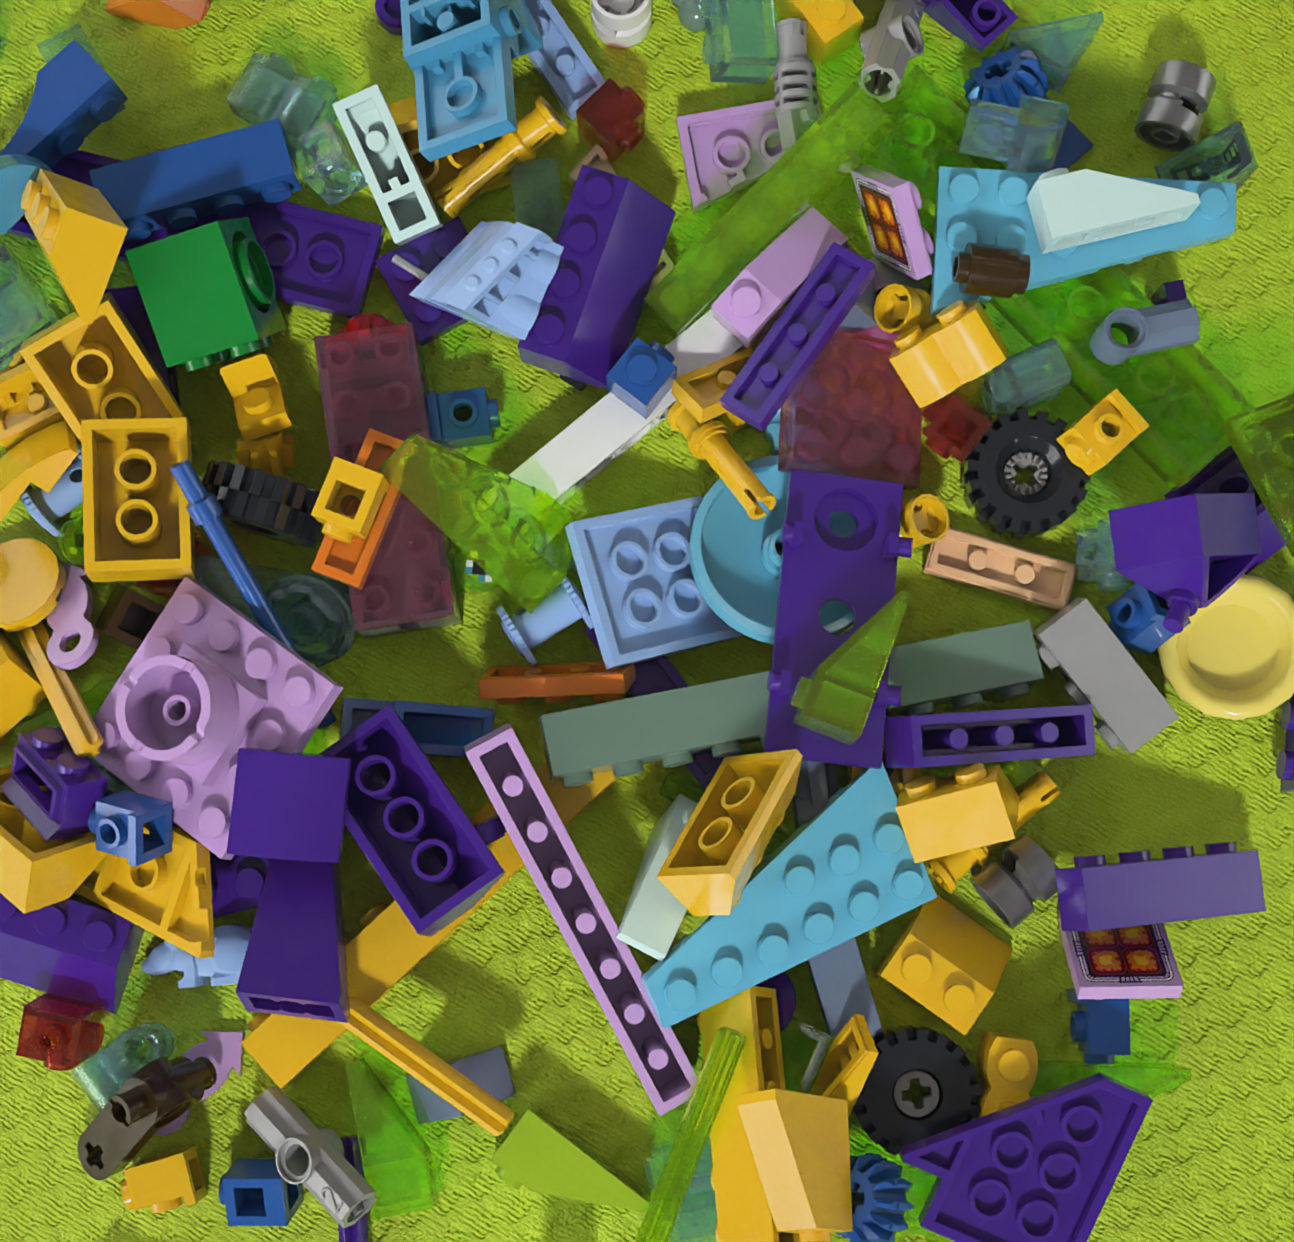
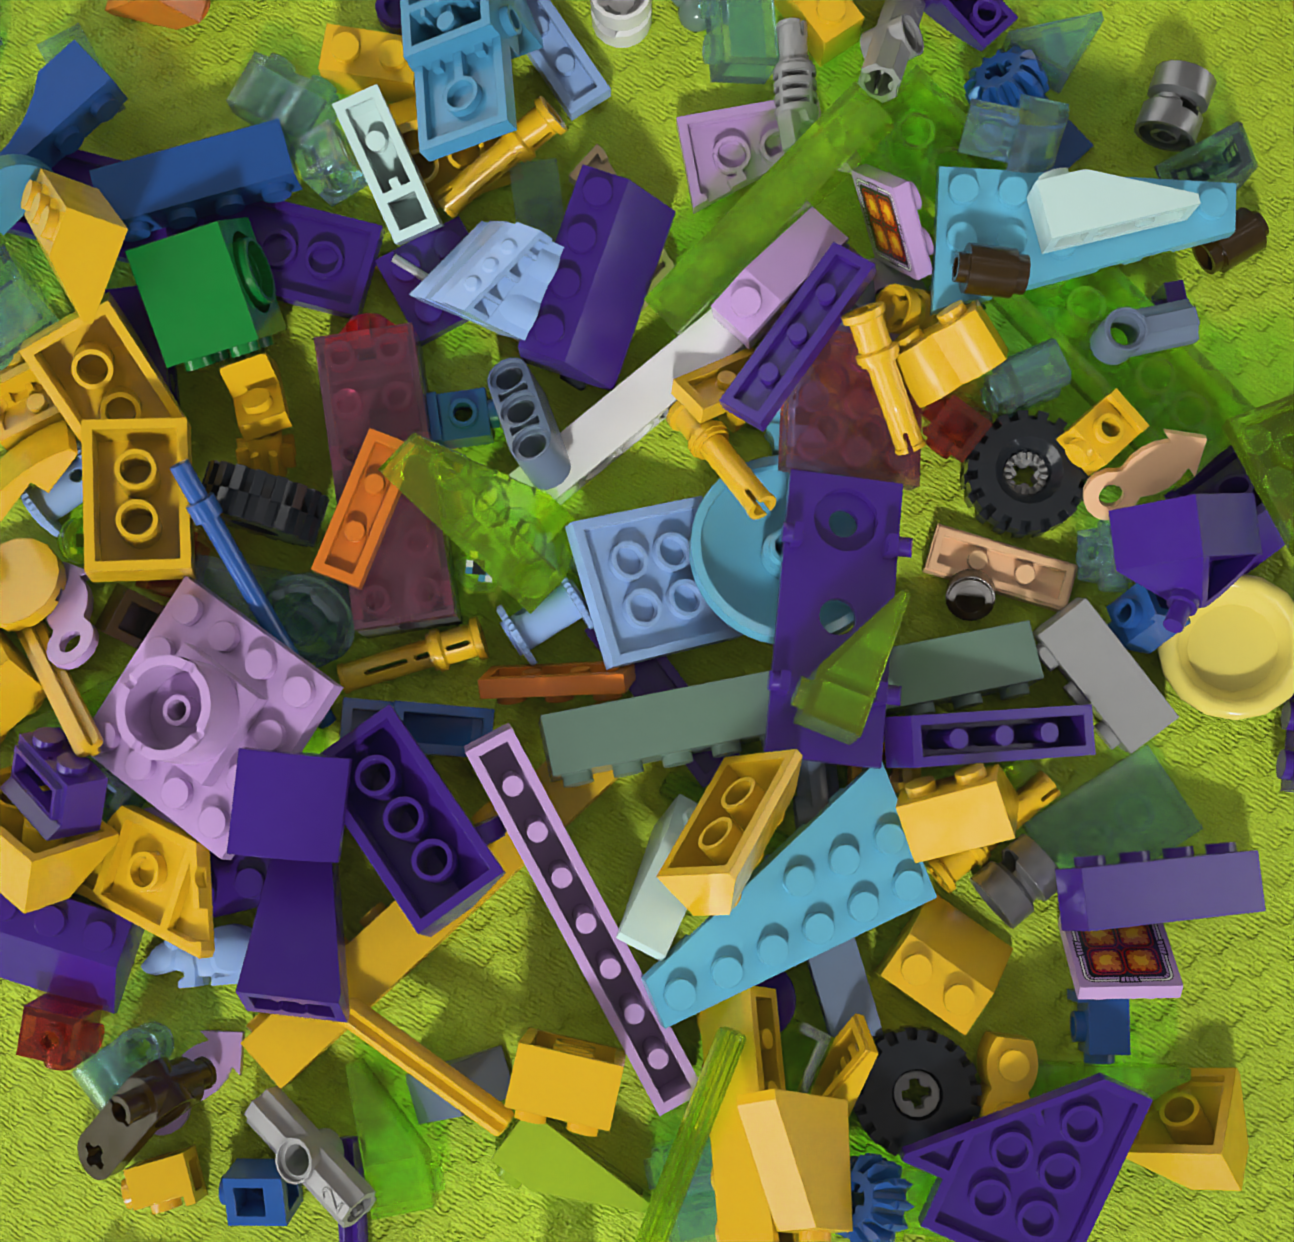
(120, 822): blue brick -> none
(348, 482): yellow brick -> none
(356, 673): none -> yellow pin
(363, 57): none -> yellow brick
(528, 423): none -> sand blue beam
(565, 1081): none -> yellow brick
(612, 119): clear red brick -> none
(642, 376): blue brick -> none
(878, 356): none -> yellow pin
(924, 519): yellow wheel -> none
(970, 595): none -> dark brown tile
(1116, 812): none -> clear light blue tile
(1145, 471): none -> light nougat brick
(1197, 1132): none -> yellow slope
(1242, 244): none -> dark brown brick

